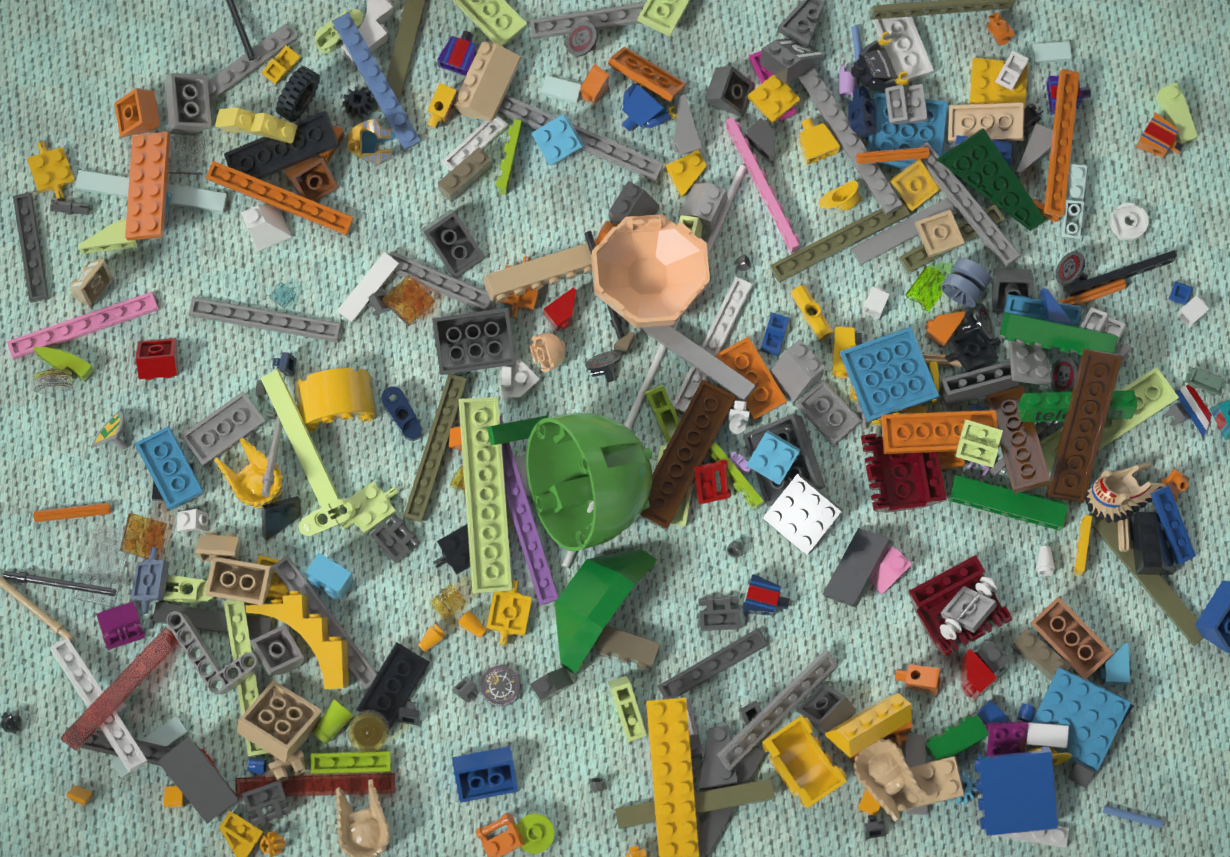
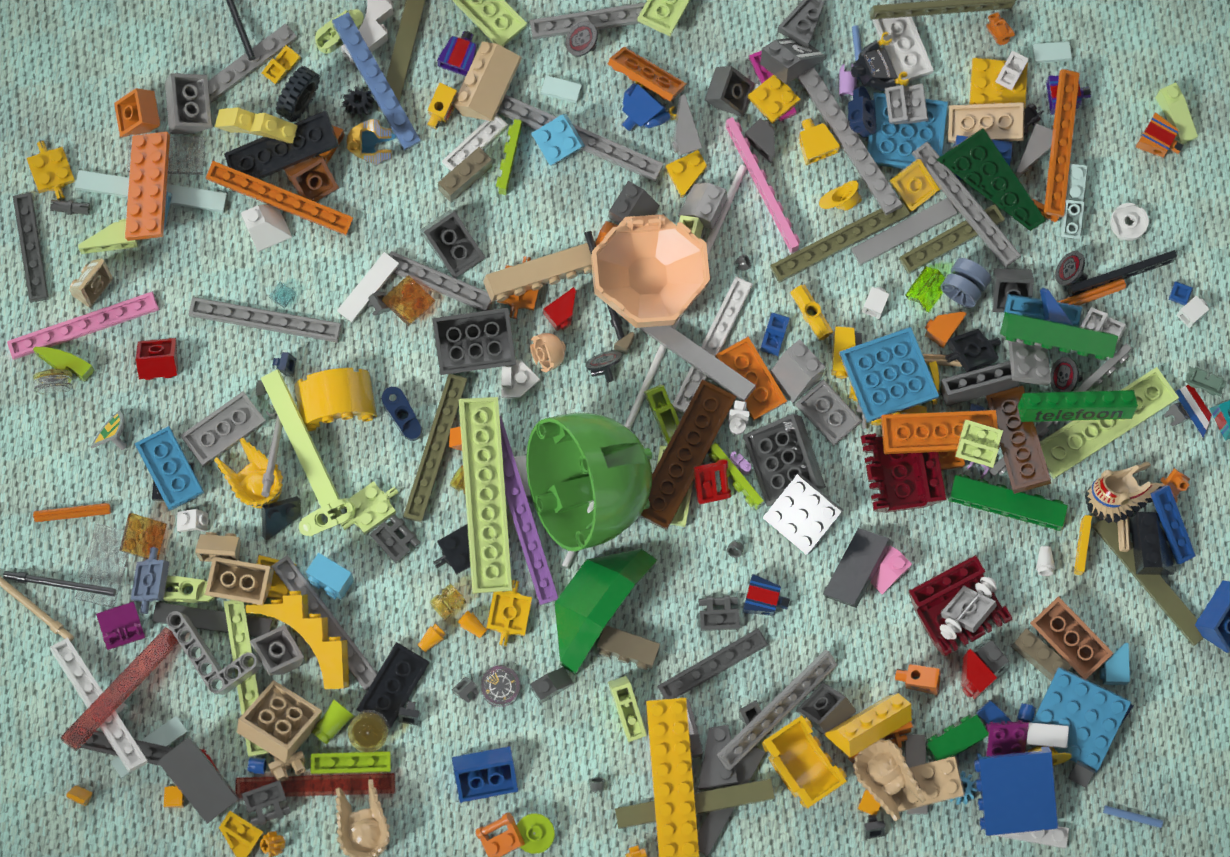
(9, 722): black plant -> none
(512, 431): green tile -> none
(594, 85): orange slope -> none
(773, 457): medium azure brick -> none
(892, 155): orange axle -> none
(939, 233): tan plate -> none
(983, 321): shield -> none
(1084, 425): reddish brown plate -> none

